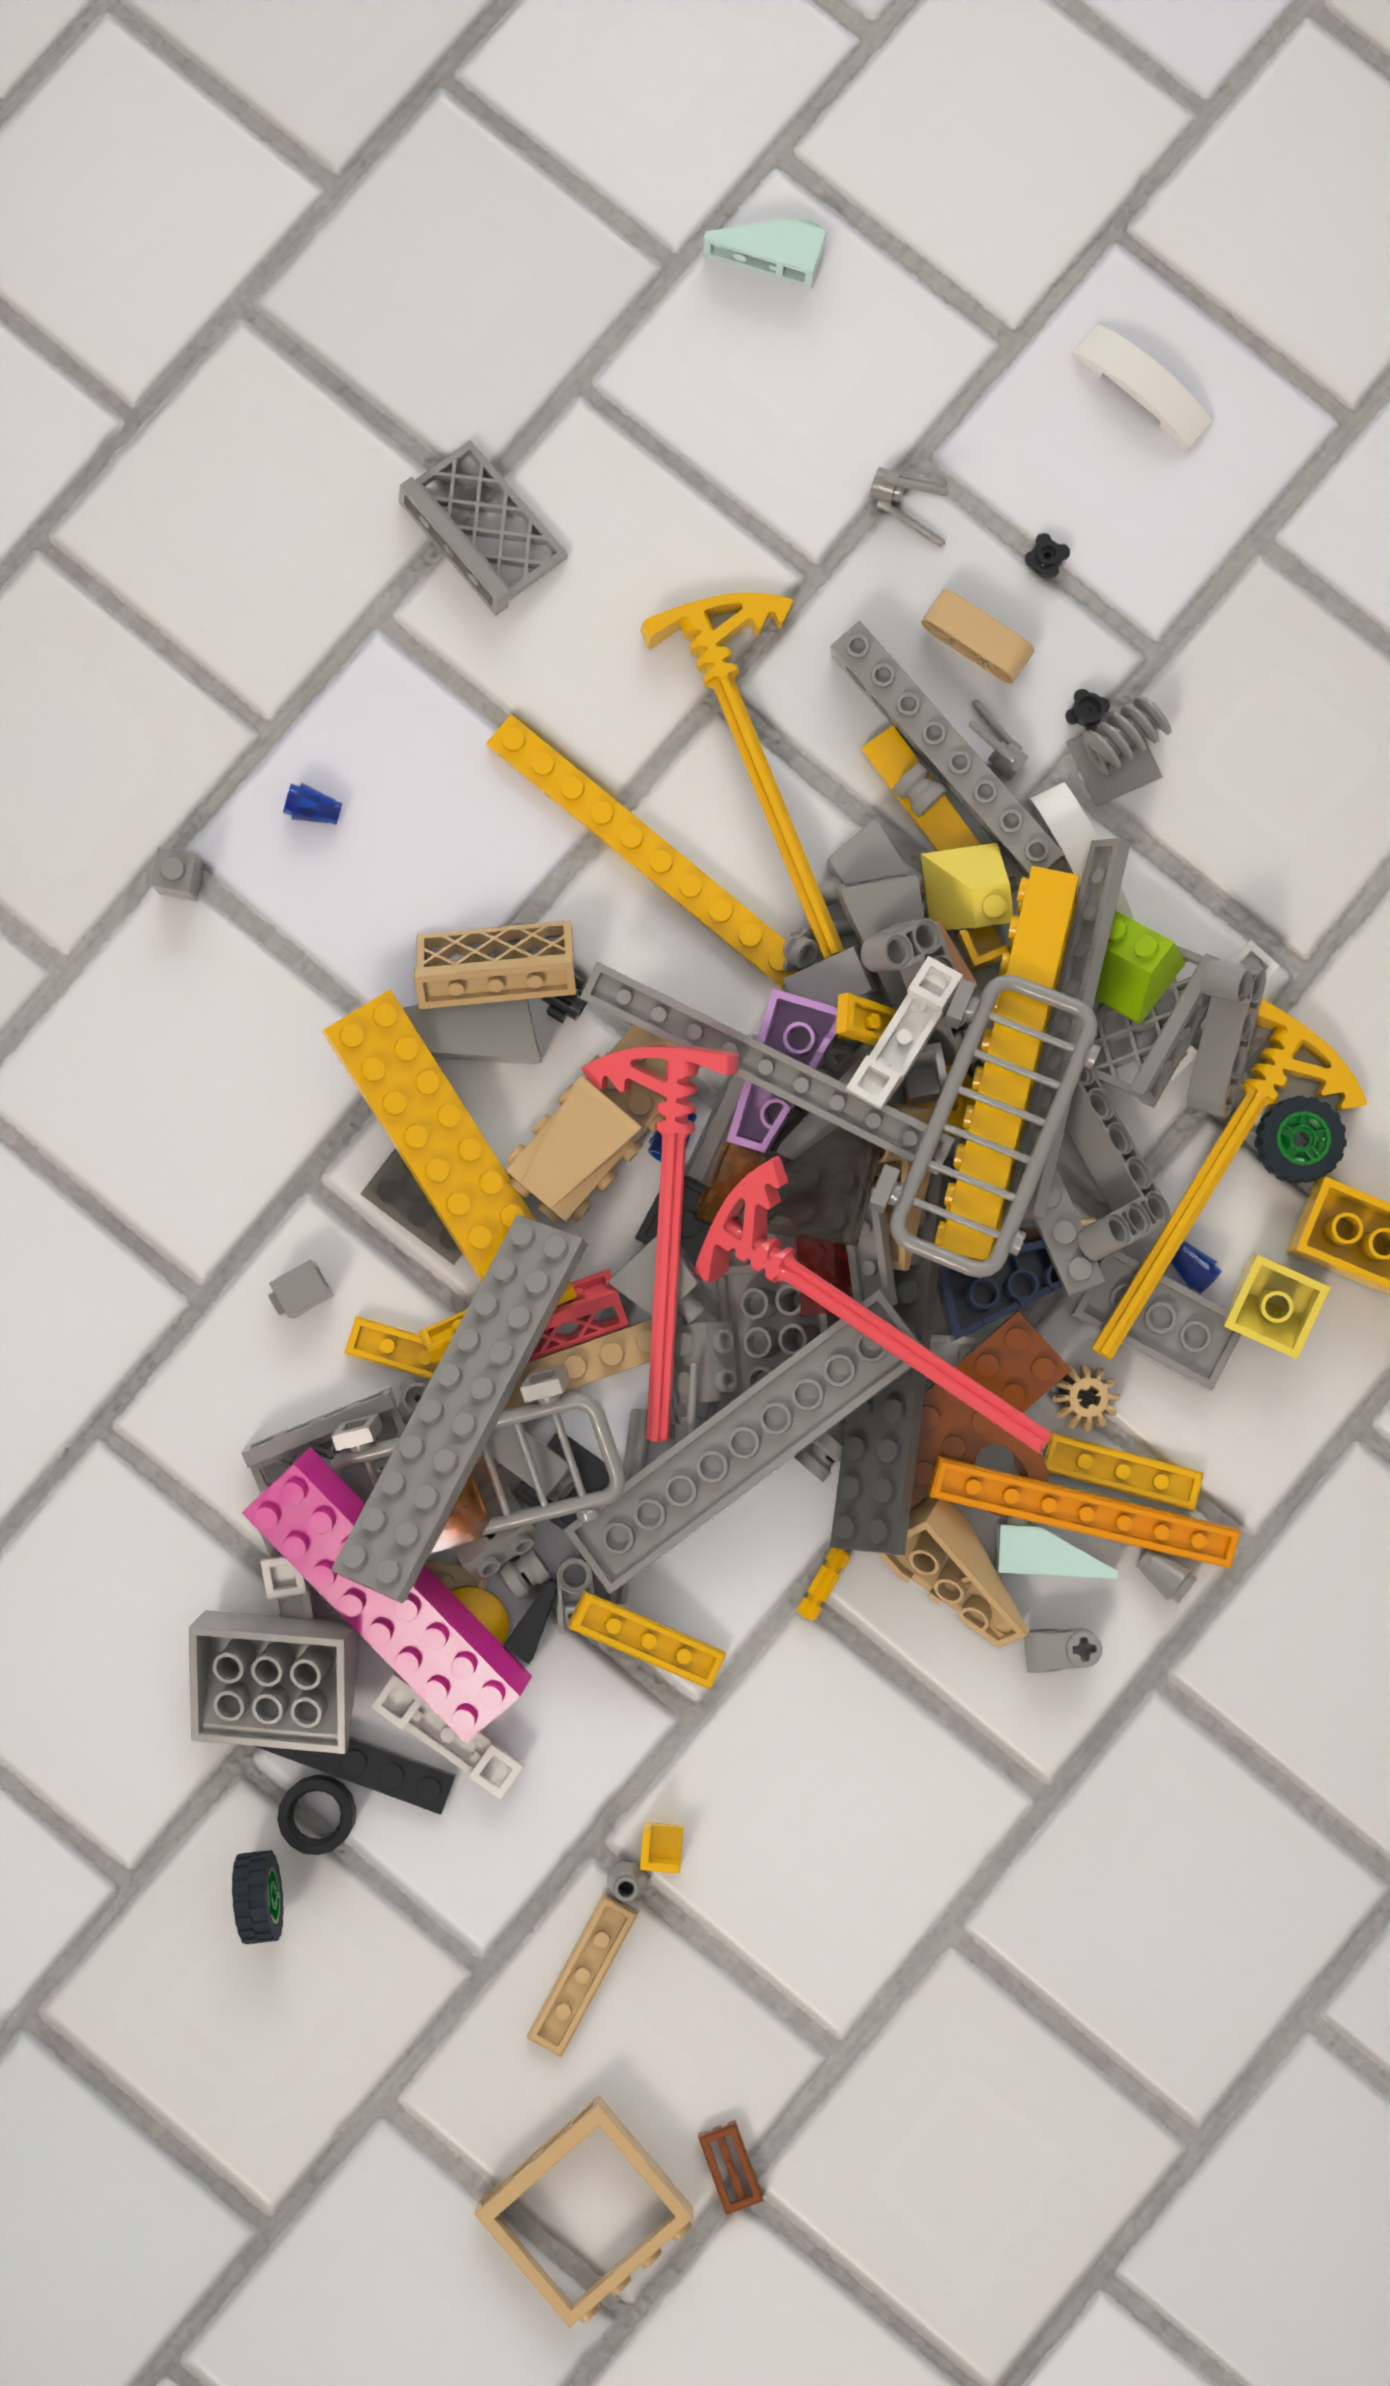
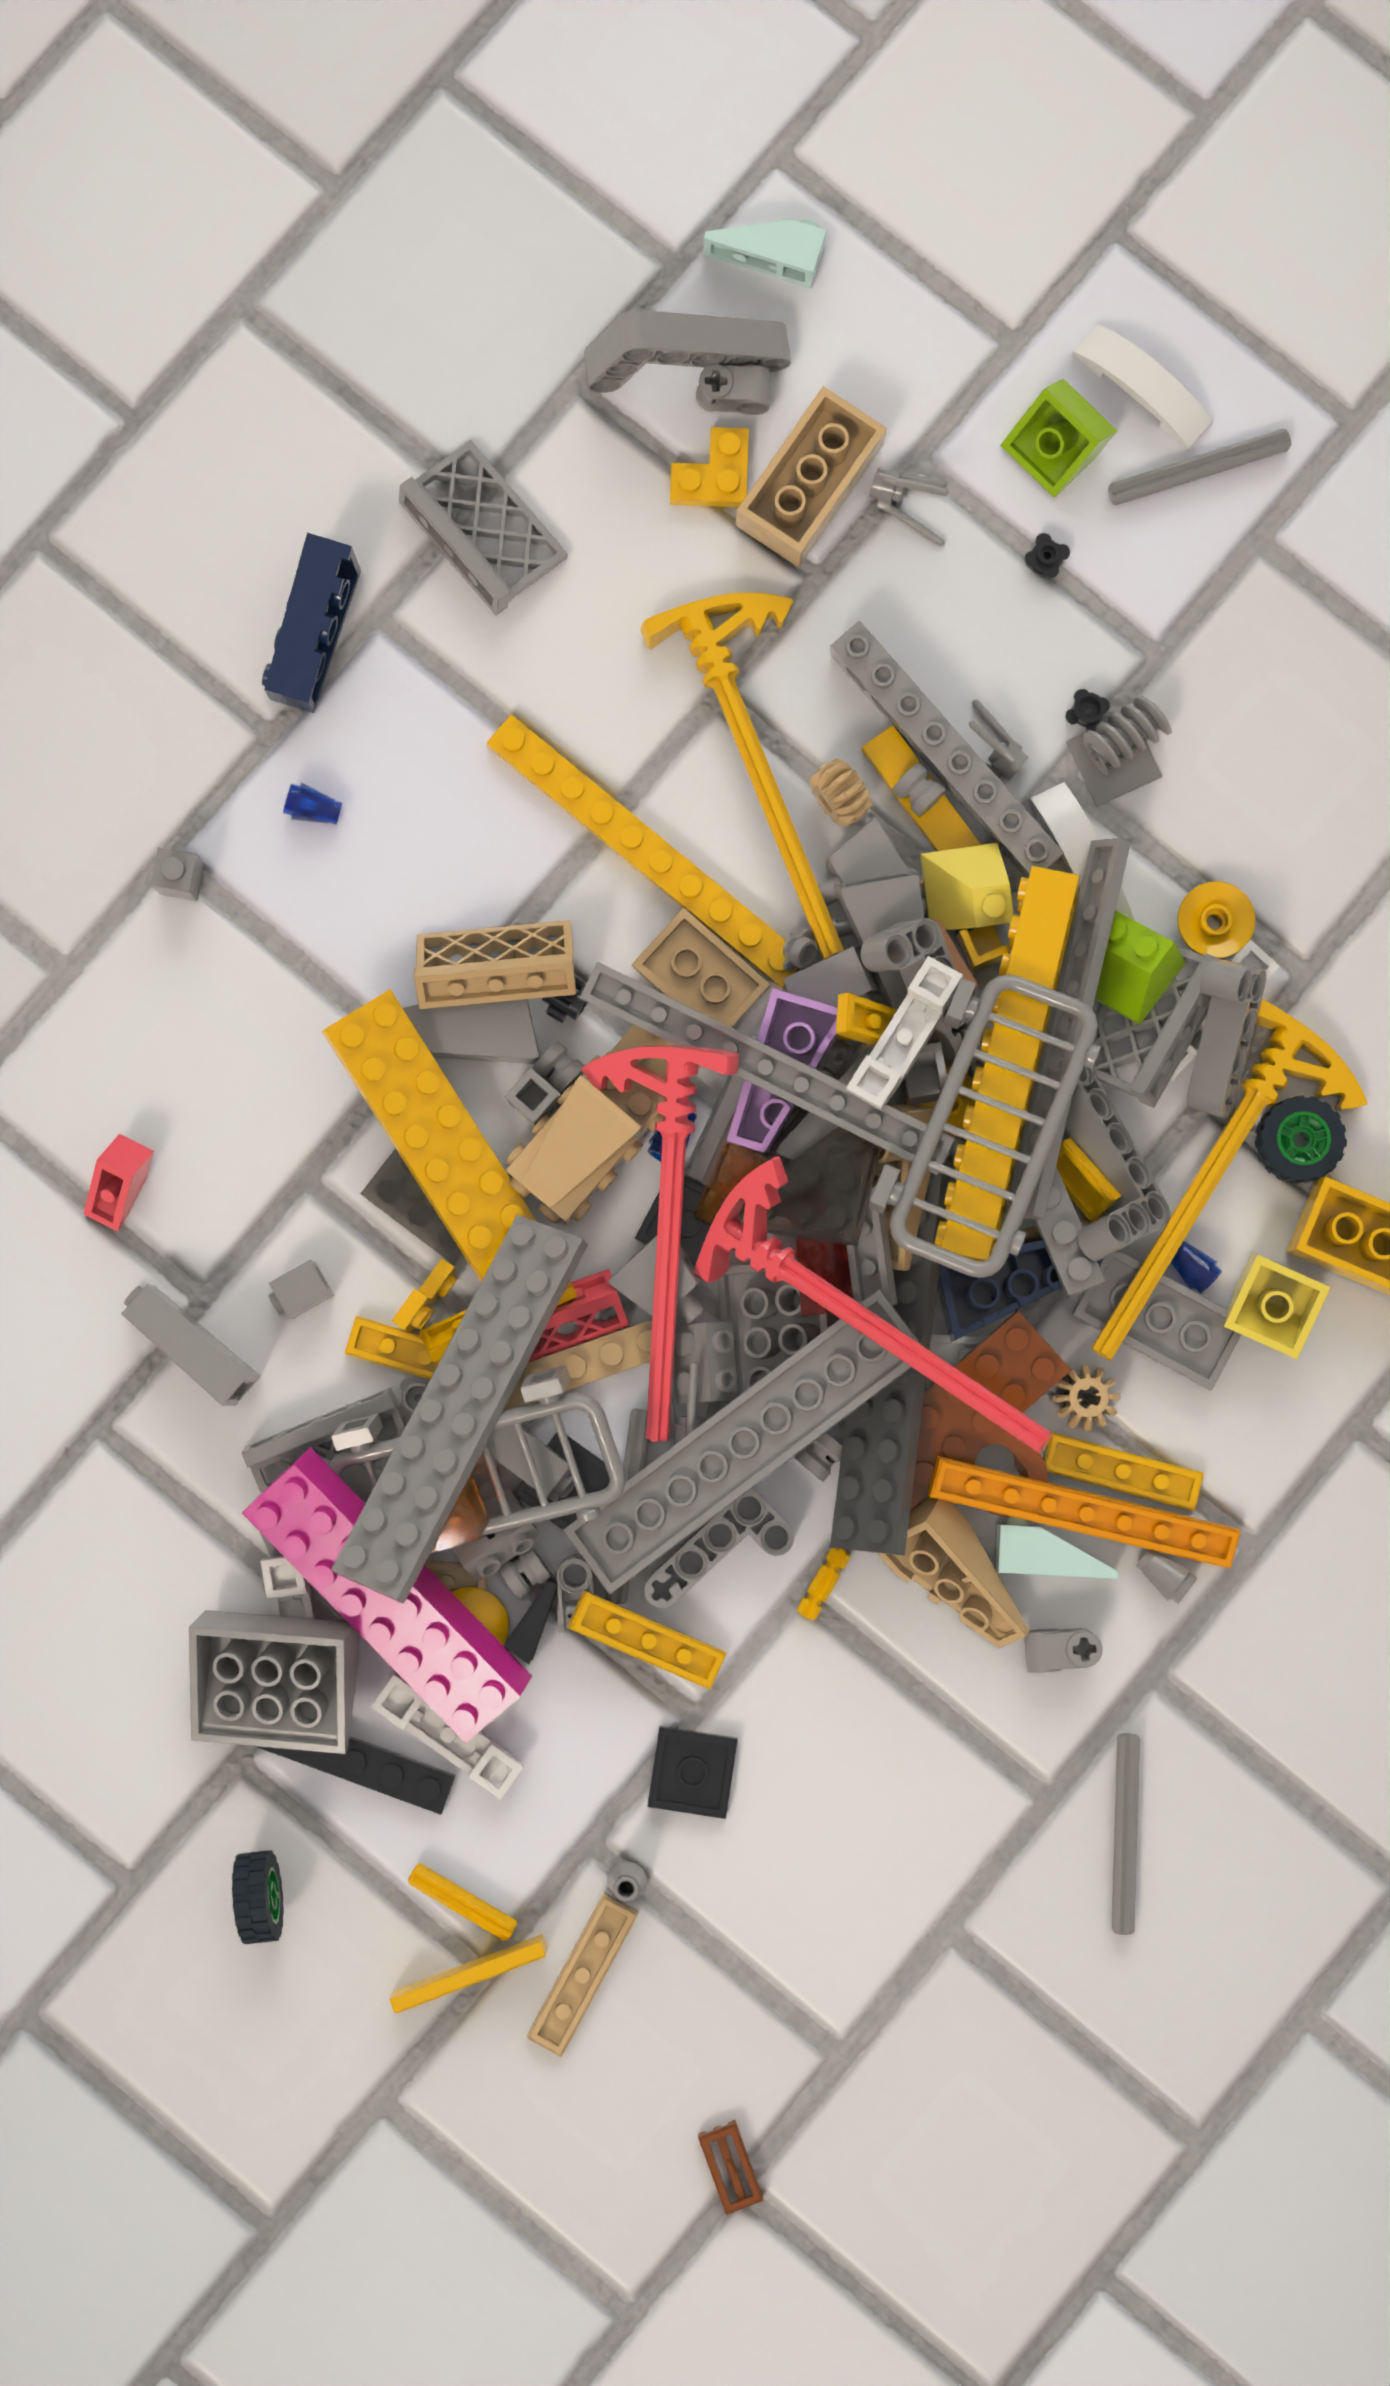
(117, 1181): none -> coral slope
(189, 1345): none -> light grey slope
(286, 1815): black tyre -> none
(311, 622): none -> dark blue wedge
(416, 1309): none -> yellow plate
(462, 1902): none -> yellow axle
(468, 1974): none -> yellow tile
(532, 1096): none -> light grey brick
(539, 2163): tan window -> none
(558, 1067): none -> light grey wheel
(661, 1847): yellow panel -> none
(681, 341): none -> light grey beam
(692, 1772): none -> black tile
(700, 971): none -> tan plate
(713, 1554): none -> light grey beam
(719, 482): none -> yellow plate
(739, 387): none -> light grey piece
(810, 476): none -> tan brick
(840, 792): none -> tan gear
(977, 636): tan beam -> none
(1058, 437): none -> lime slope
(1084, 1181): none -> yellow tile
(1125, 1834): none -> light grey axle
(1199, 466): none -> light grey axle
(1232, 910): none -> yellow dish

